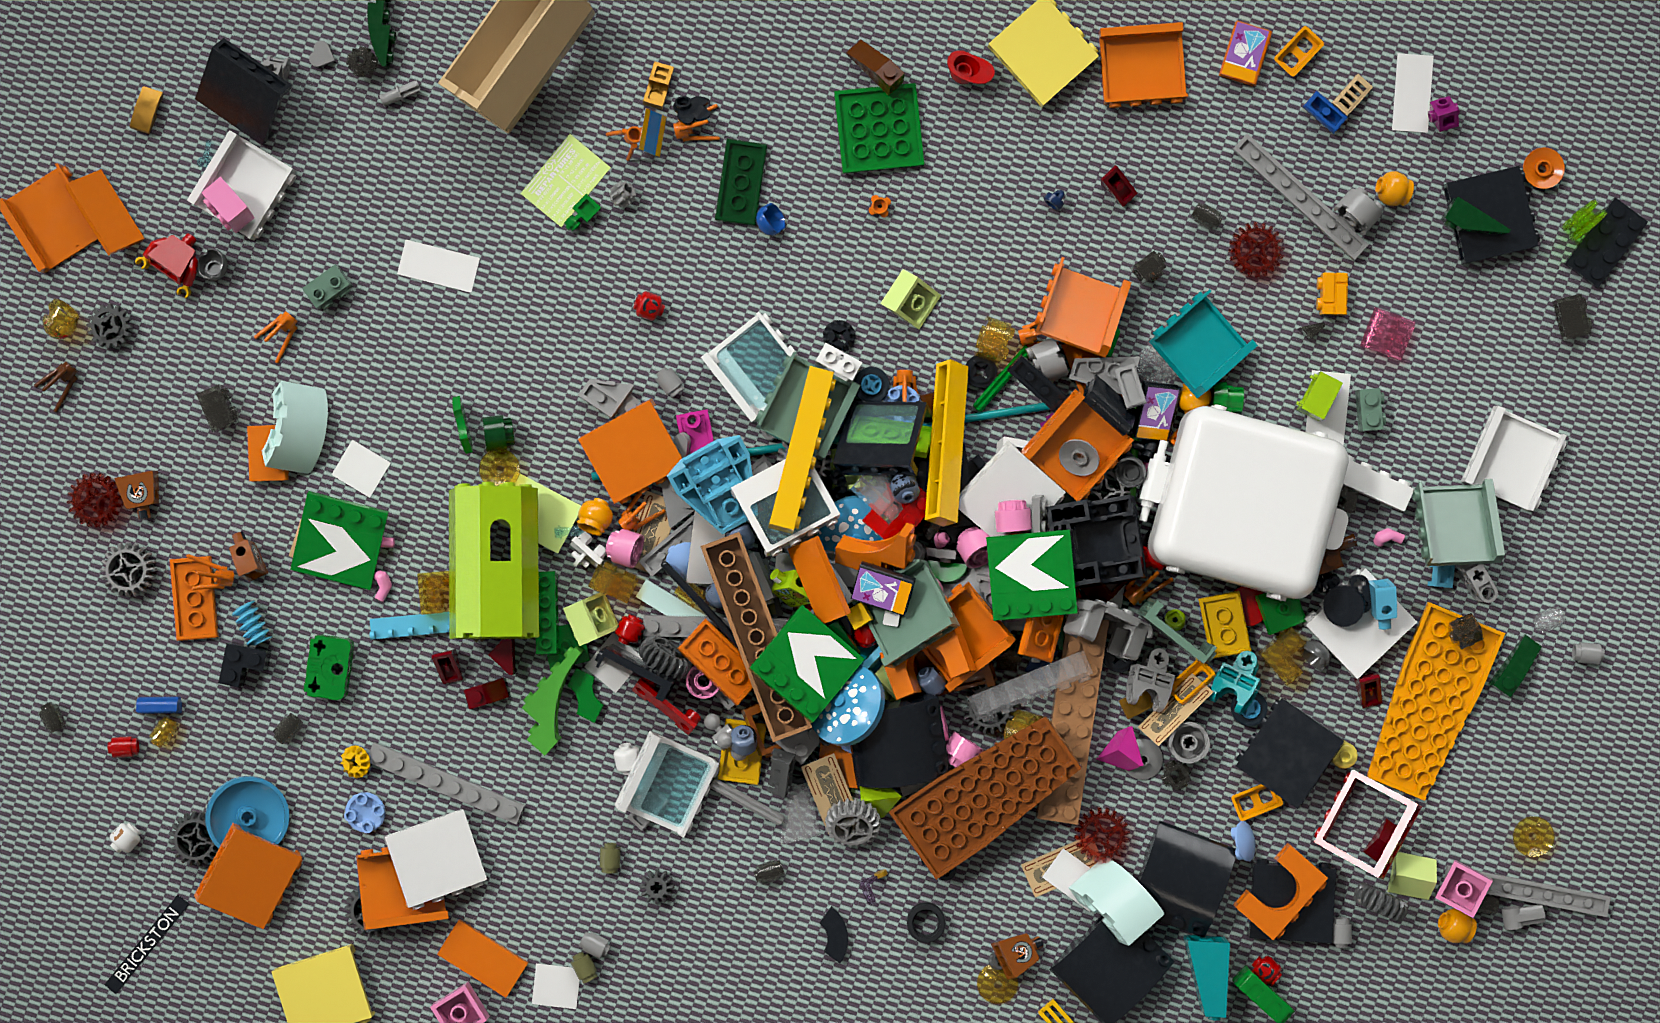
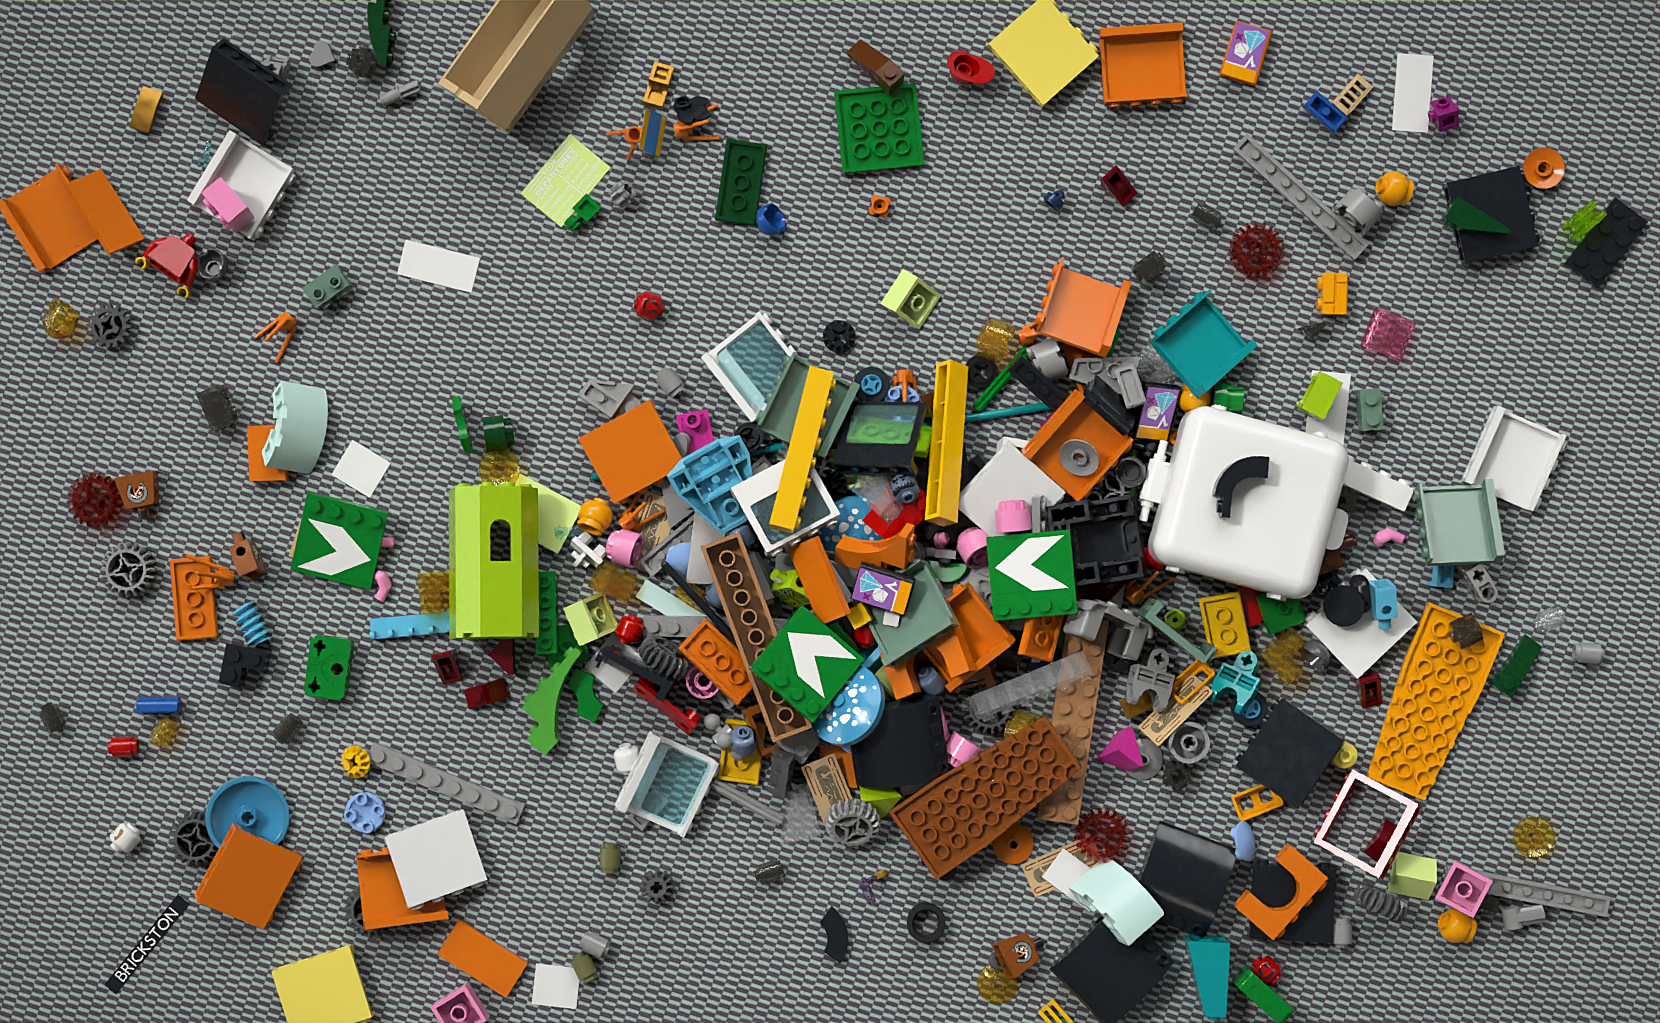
(64, 372): reddish brown plant -> none
(746, 430): none -> black gear
(843, 367): white window -> none
(1024, 848): none -> orange dish
(1235, 472): none -> black arch
(1303, 58): light orange piece -> none
(1572, 316): clear smoke brick -> none

